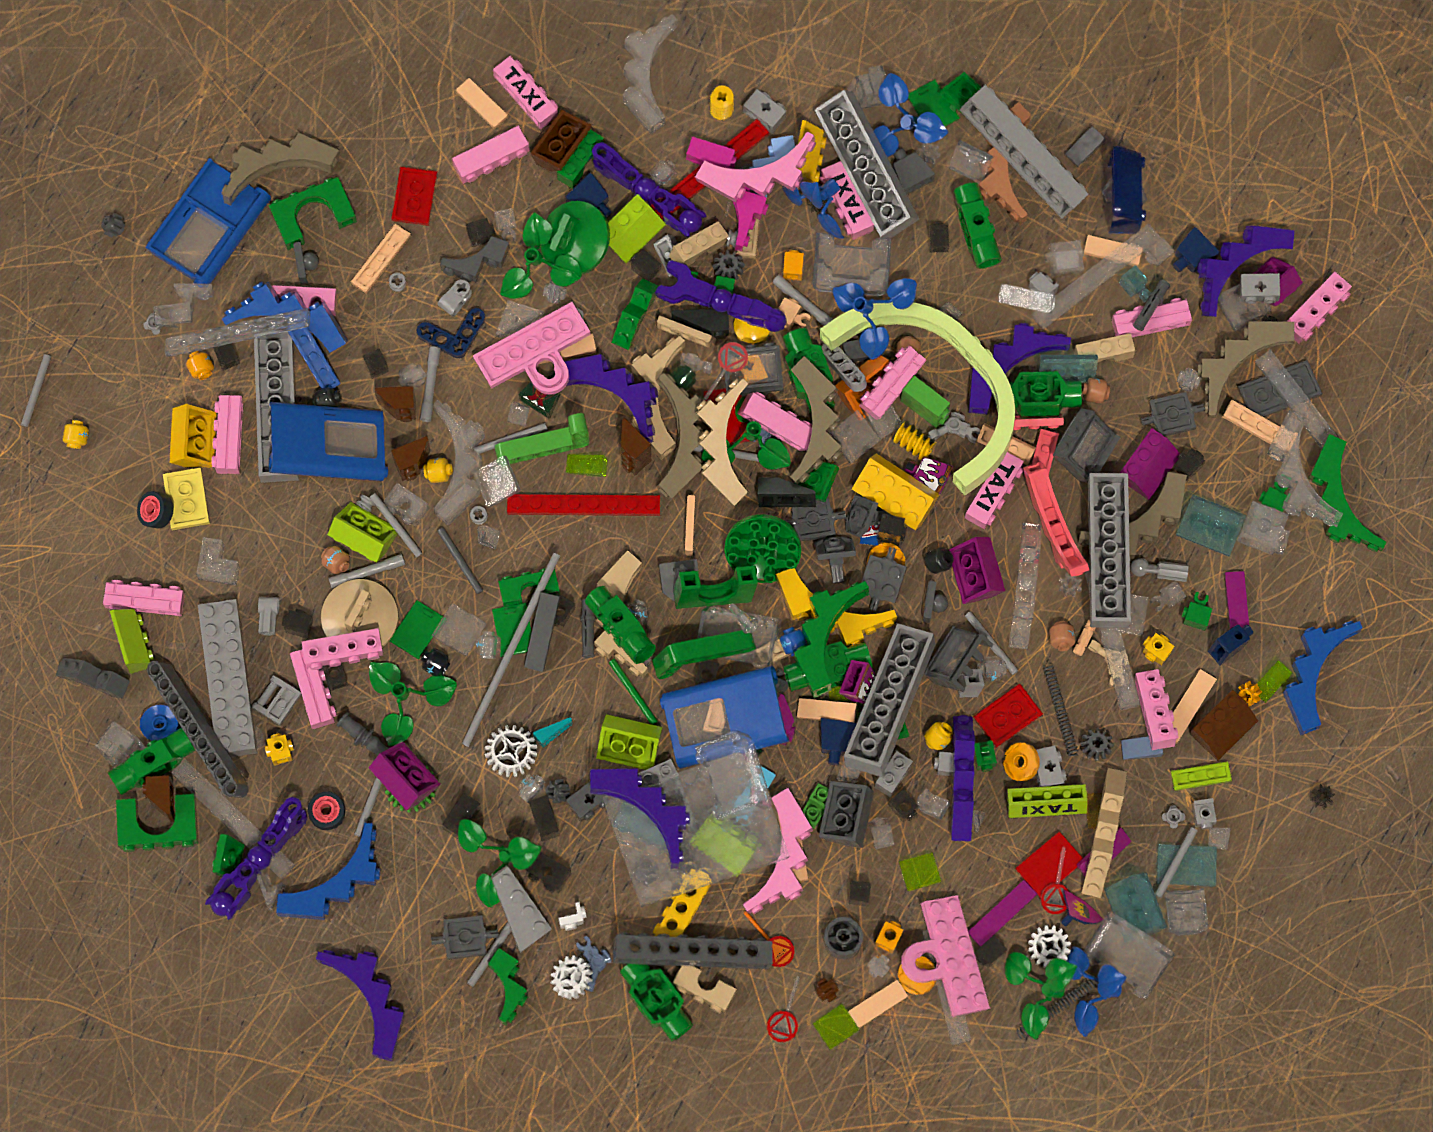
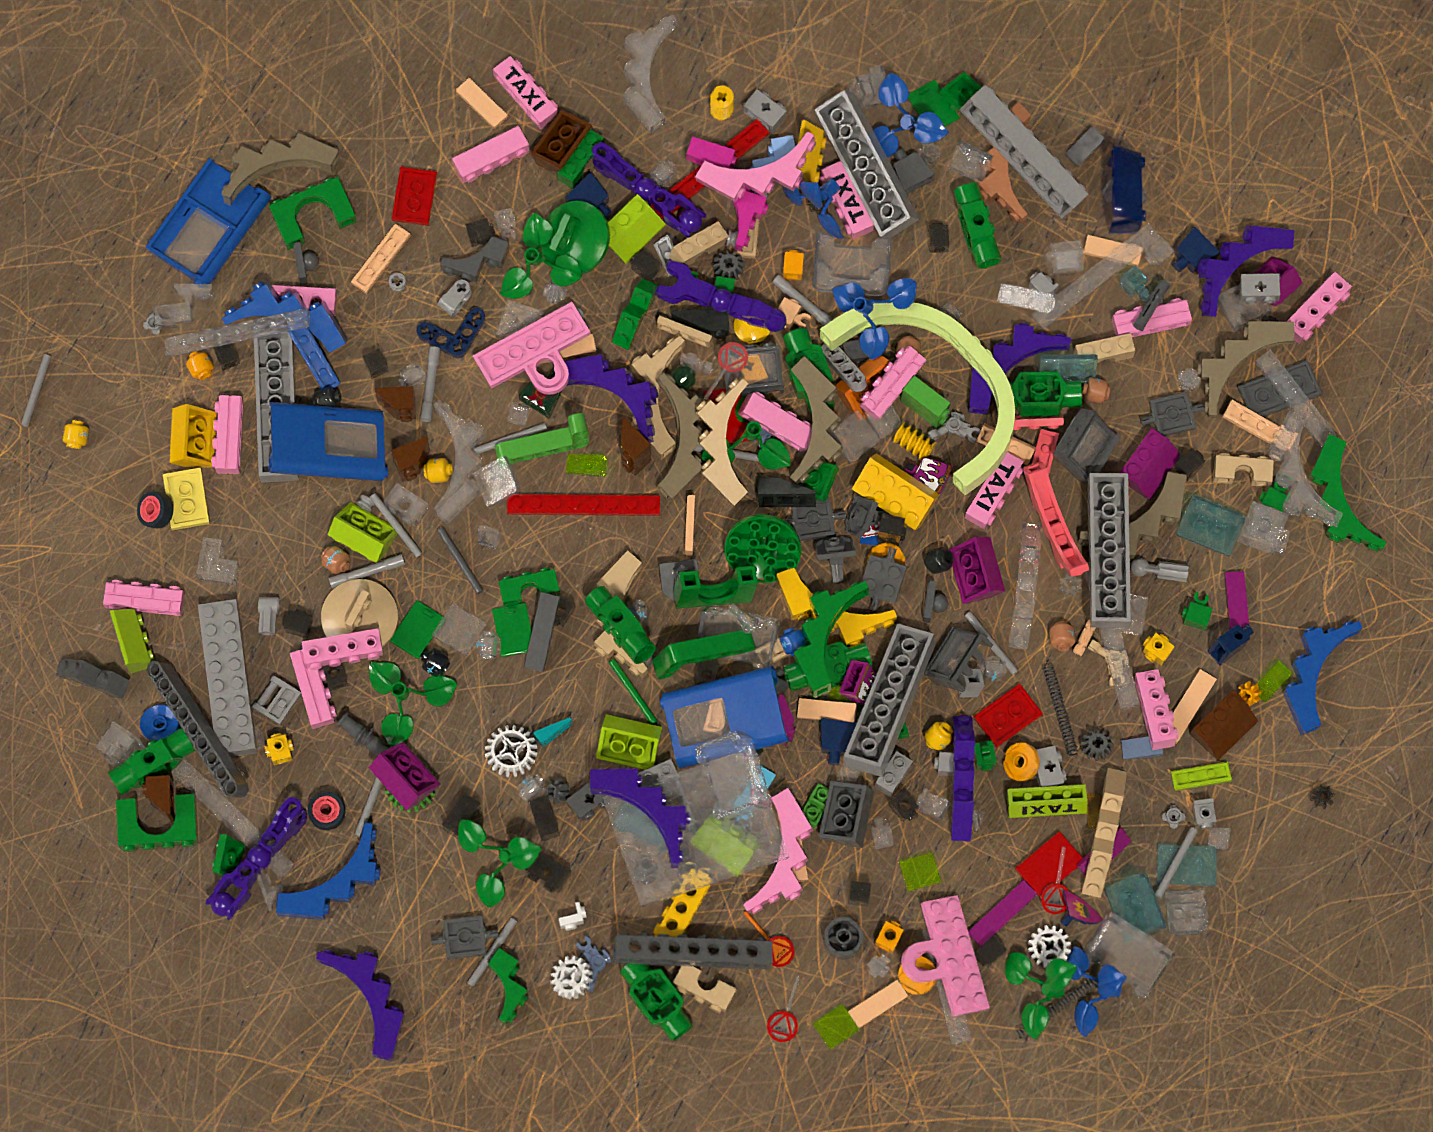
(113, 225): dark grey gear -> none
(484, 514): light grey bush -> none
(510, 650): light grey piece -> none
(522, 914): light grey wing -> none
(587, 631): dark grey pin -> none
(826, 990): reddish brown gear -> none
(1170, 595): clear plate -> none
(1259, 469): none -> tan arch

